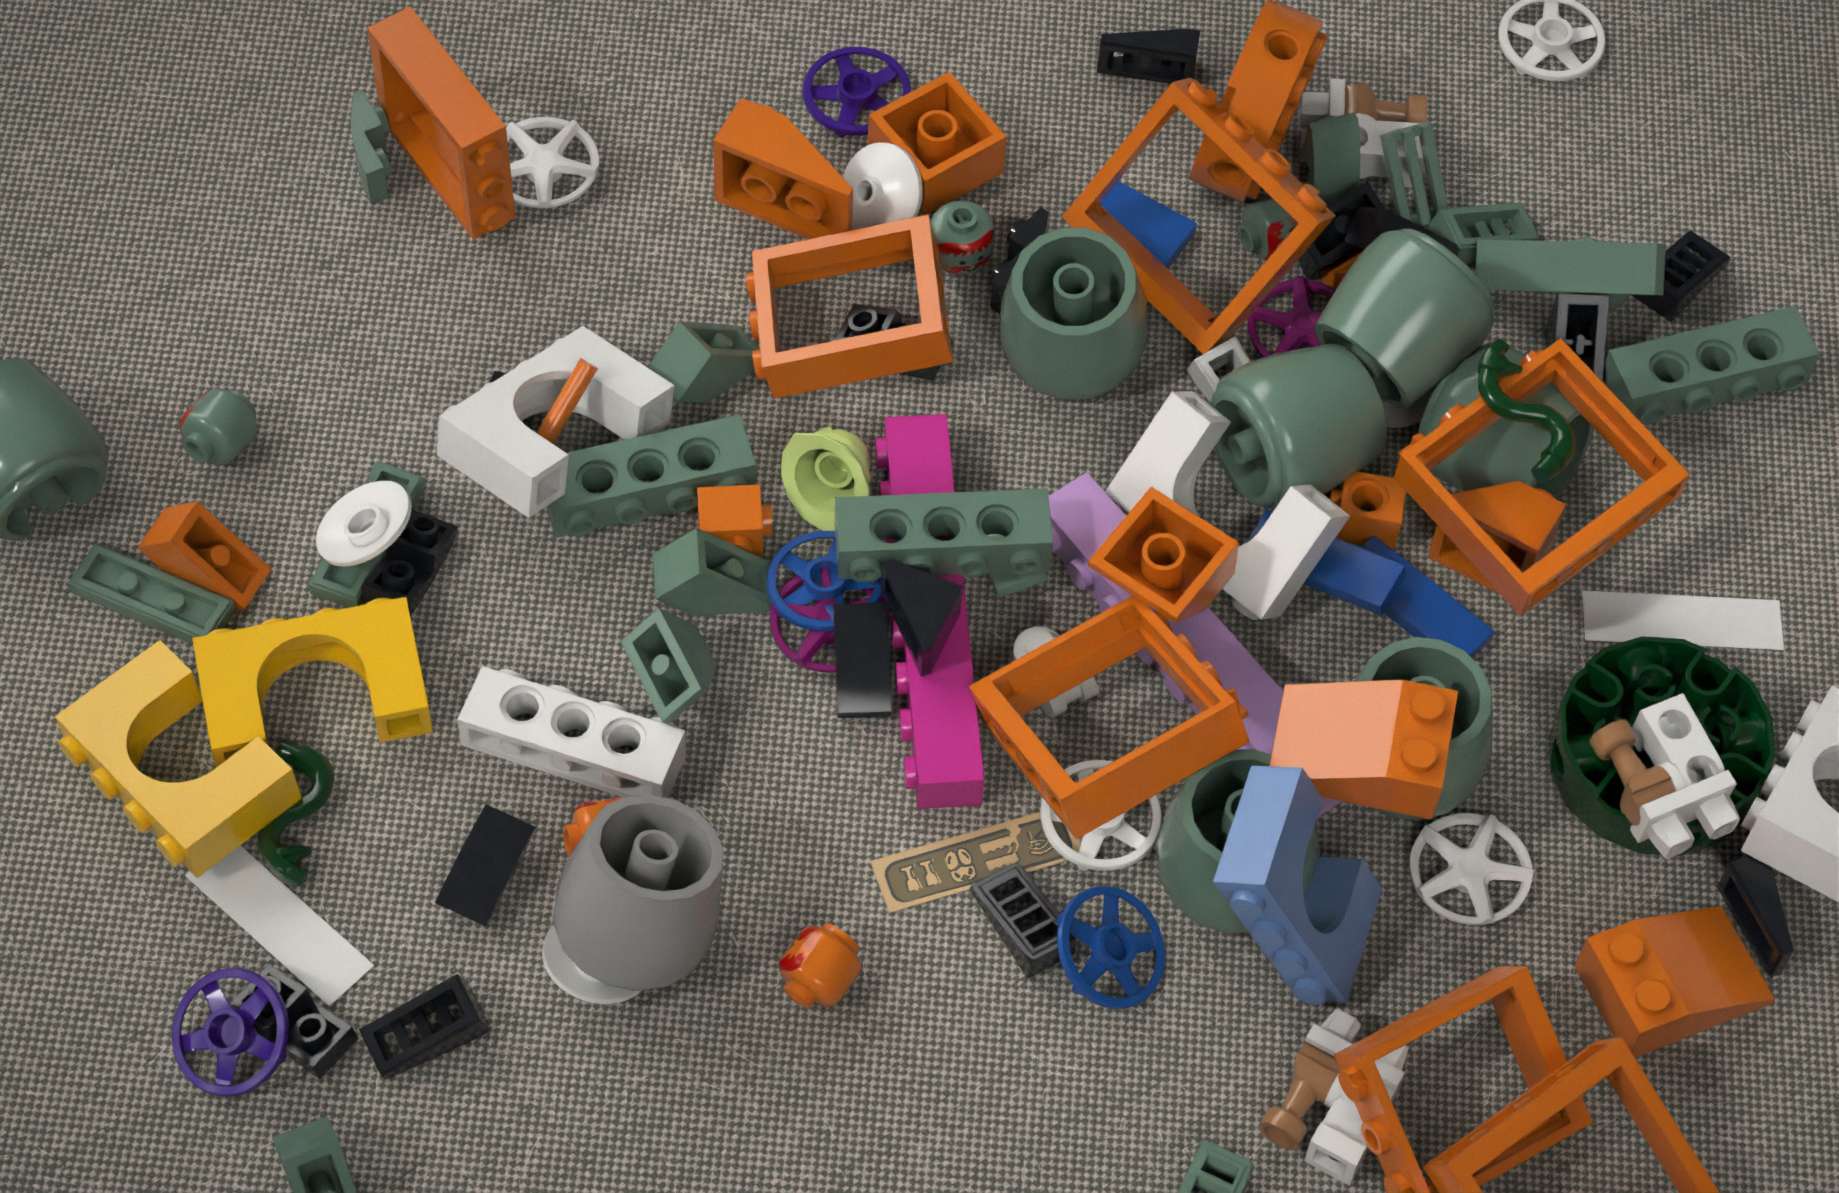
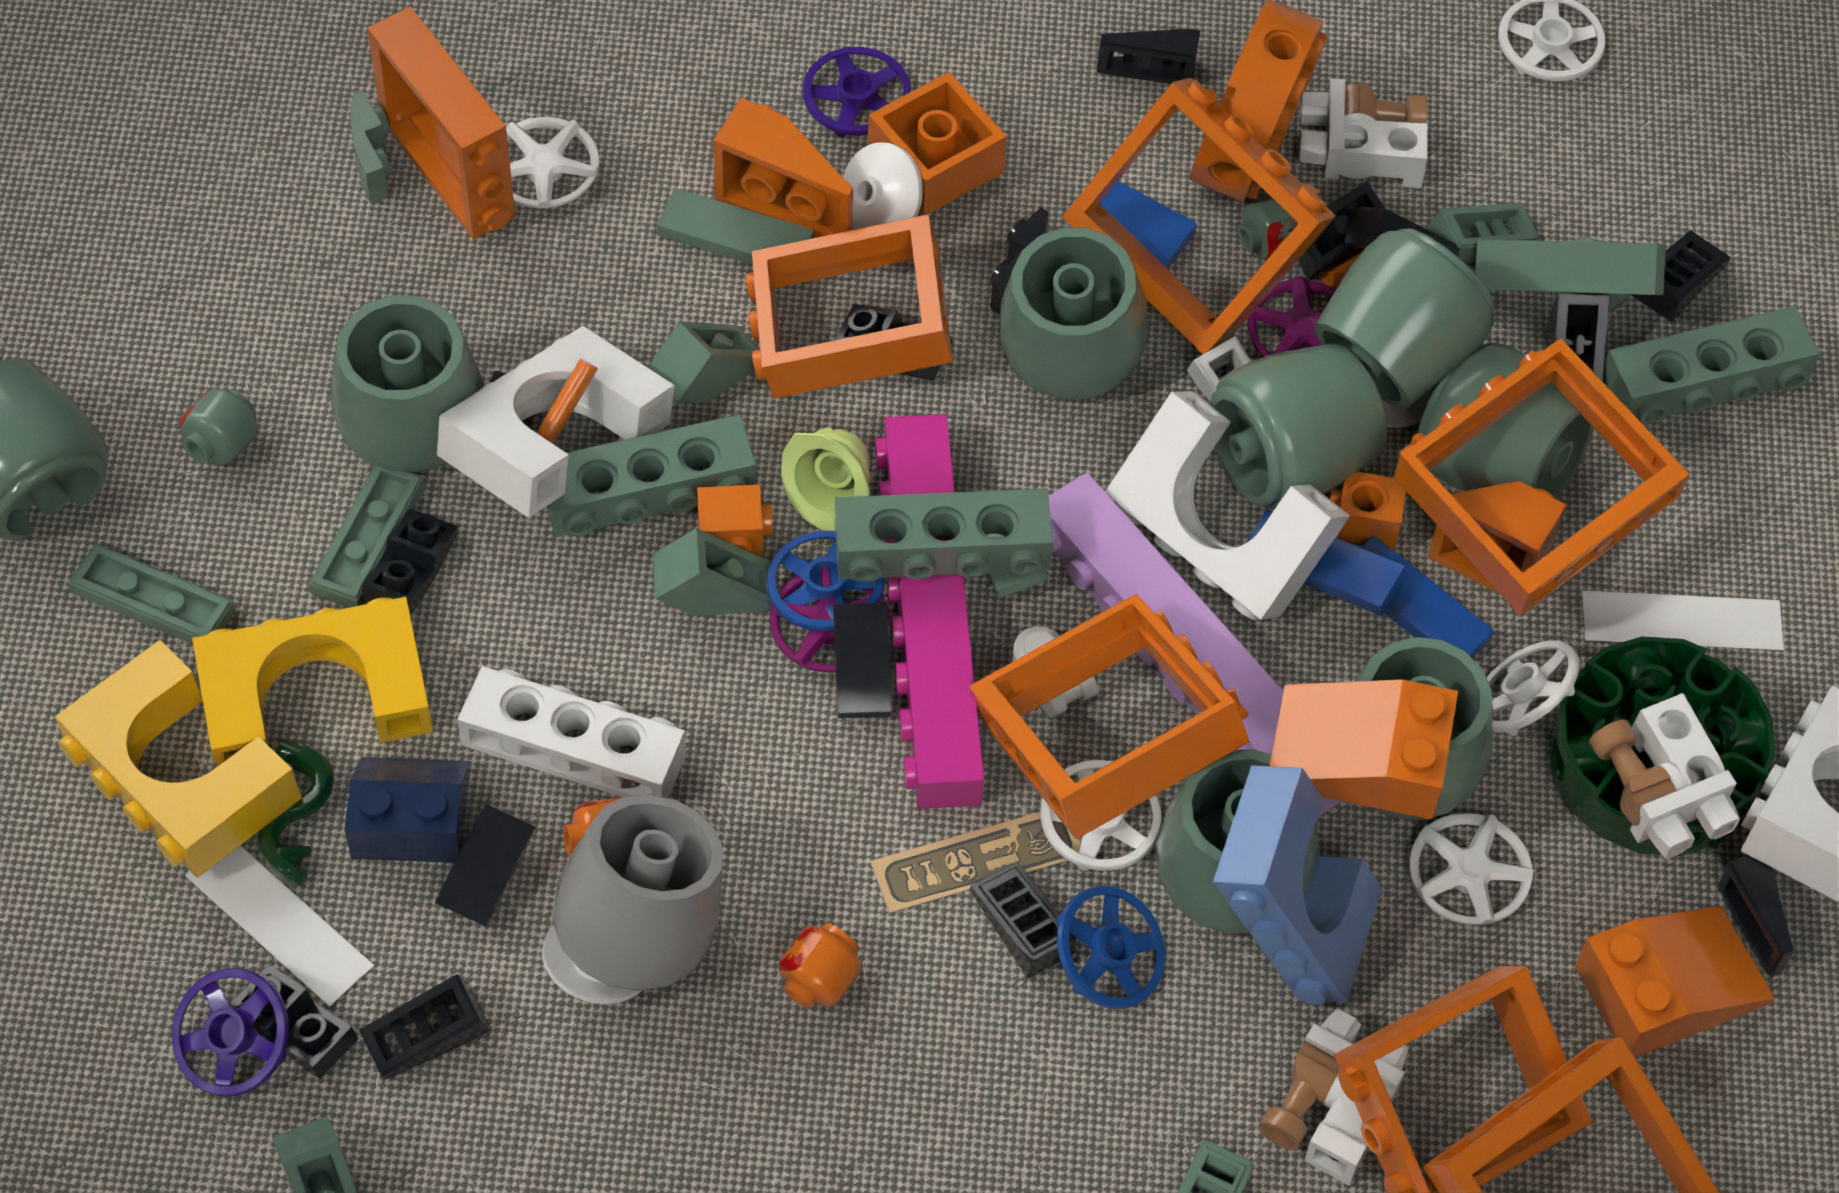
(204, 552): orange slope -> none
(363, 523): white dish -> none
(393, 378): none -> sand green piece
(407, 809): none -> dark blue slope
(670, 662): sand green slope -> none
(724, 227): none -> sand green tile
(923, 610): black slope -> none
(963, 236): sand green head -> none
(1167, 557): orange slope -> none
(1333, 155): sand green slope -> none
(1425, 132): sand green tile -> none
(1528, 683): none -> white wheel
(1561, 449): dark green animal -> none

